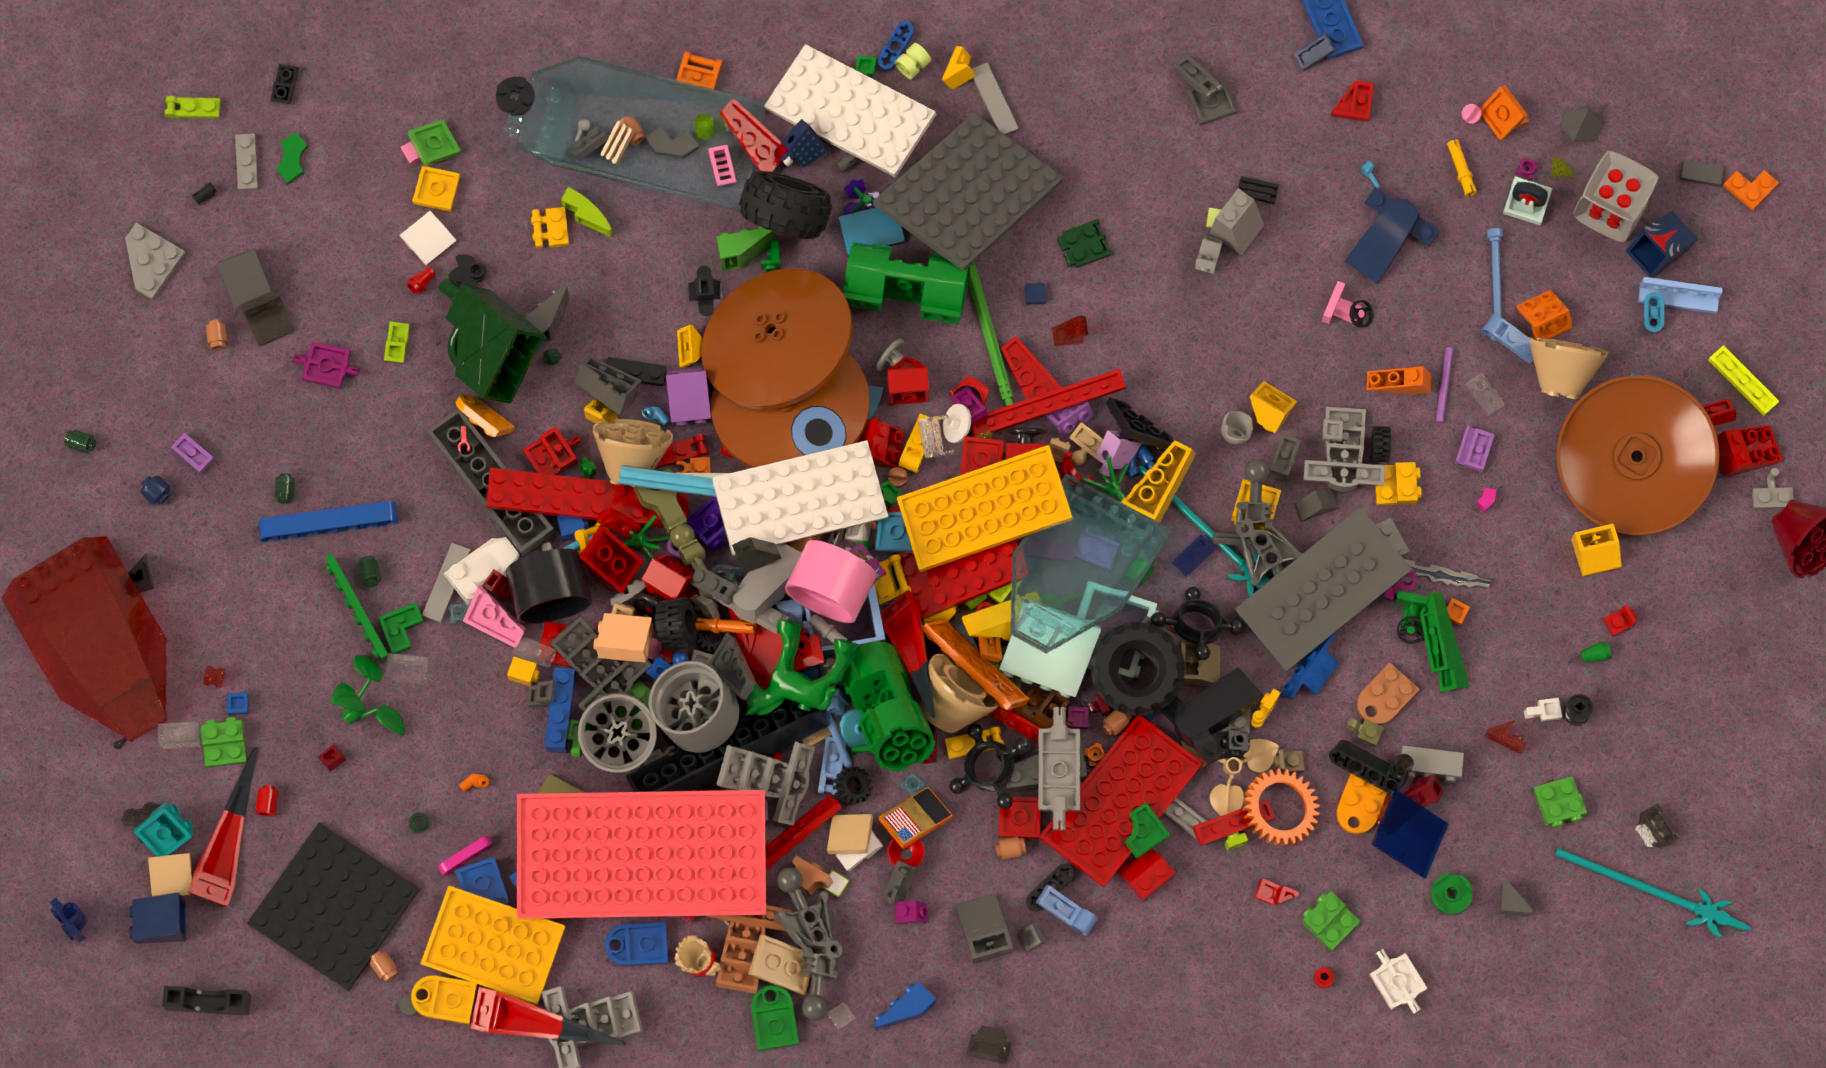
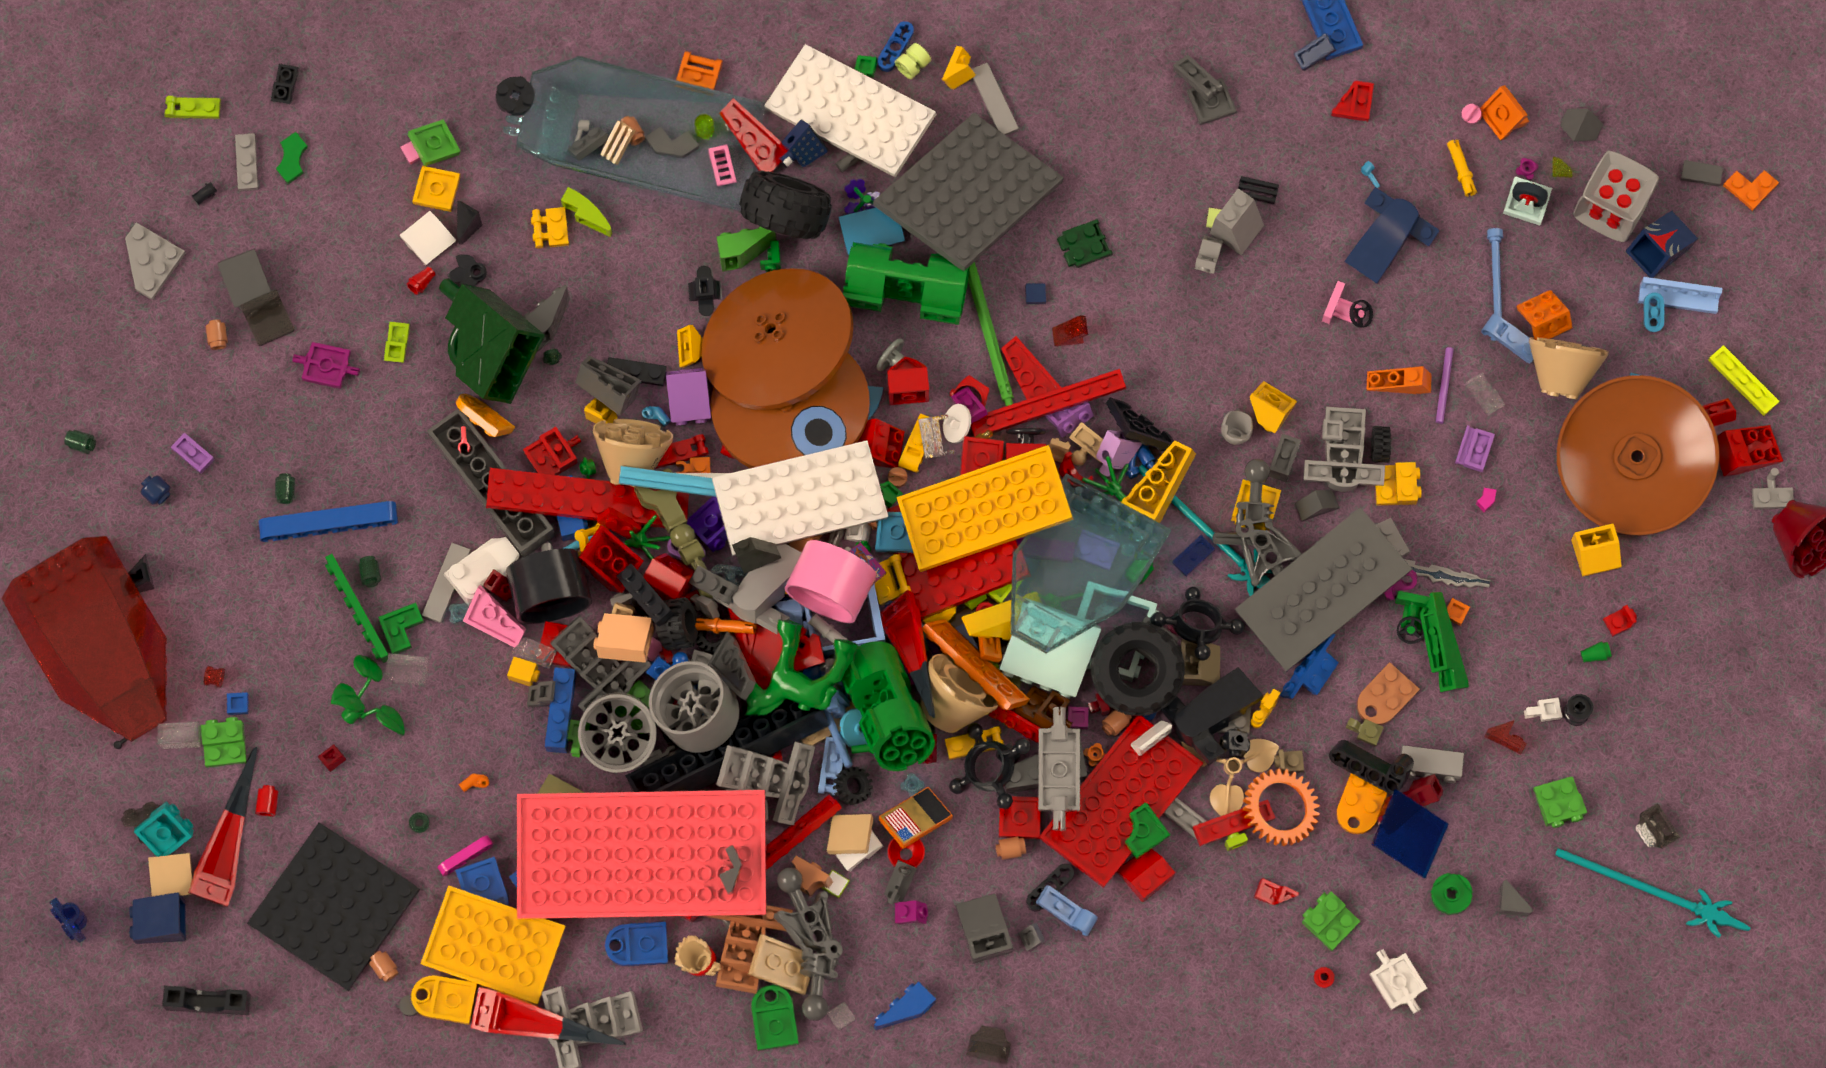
(467, 221): none -> black slope
(645, 595): none -> black plate
(731, 876): none -> dark grey slope
(1151, 737): none -> white slope

